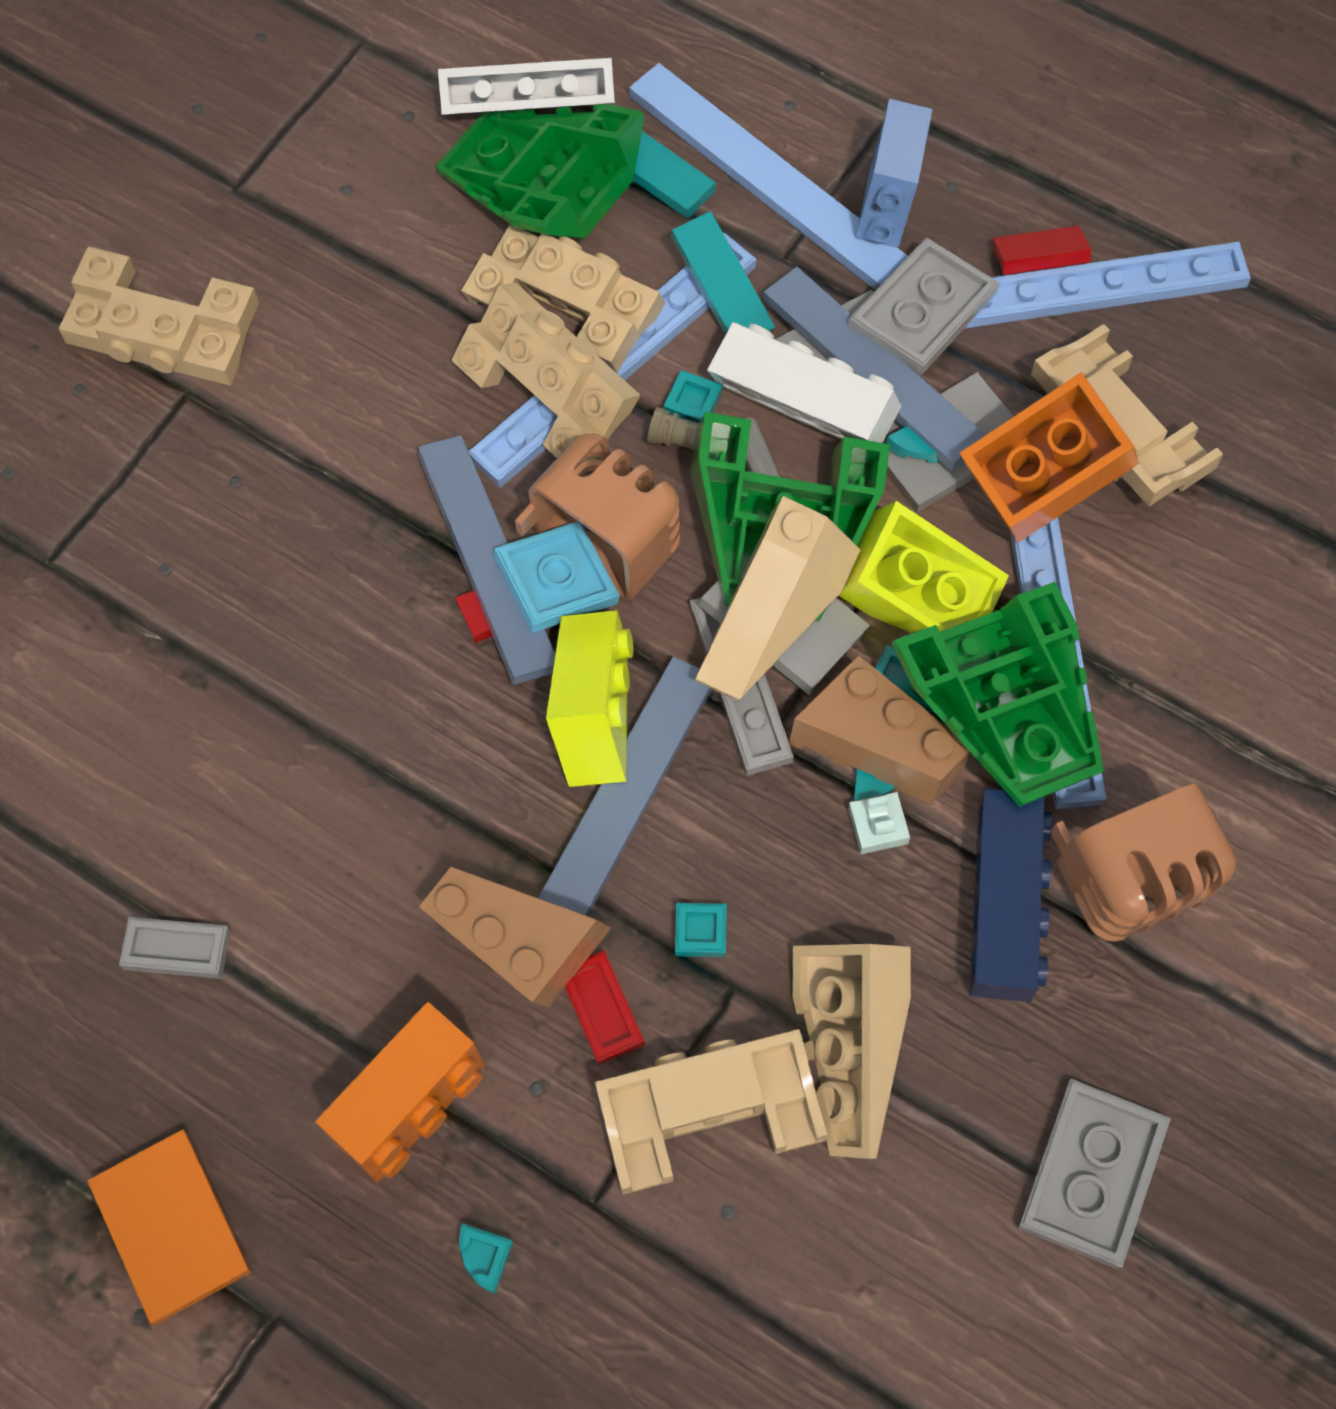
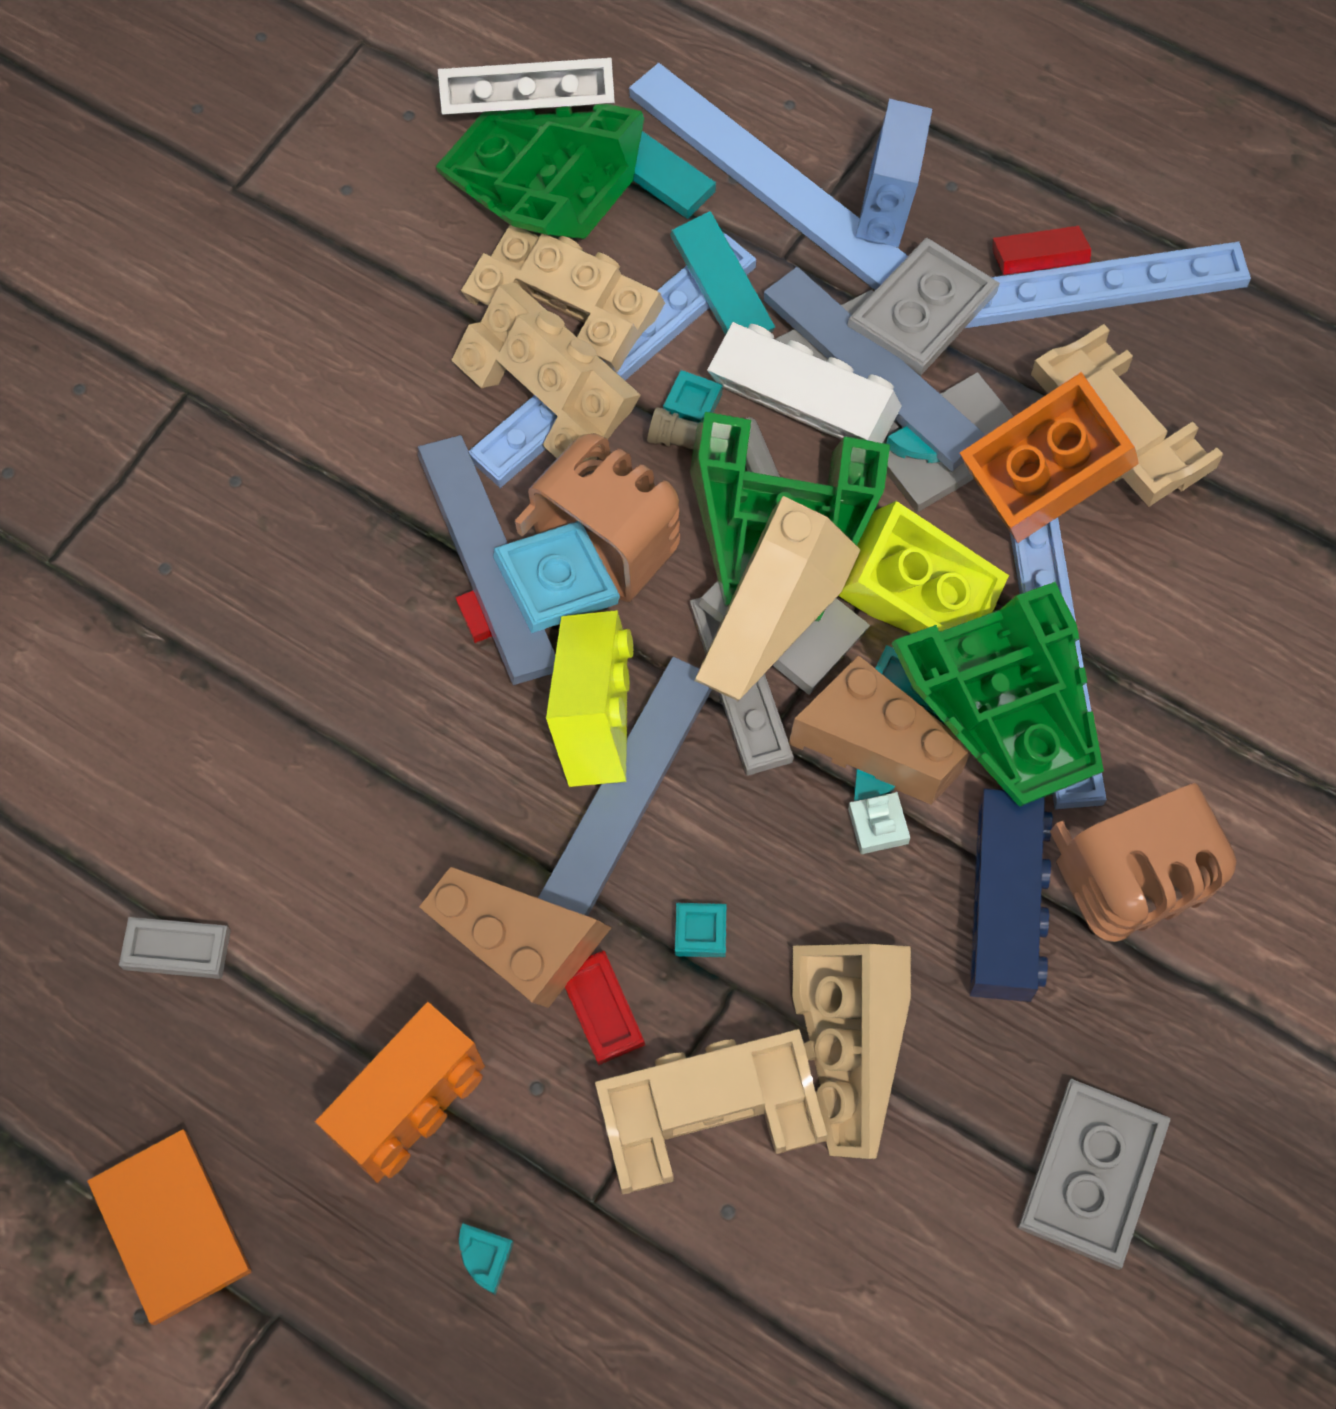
(154, 329): tan bracket -> none

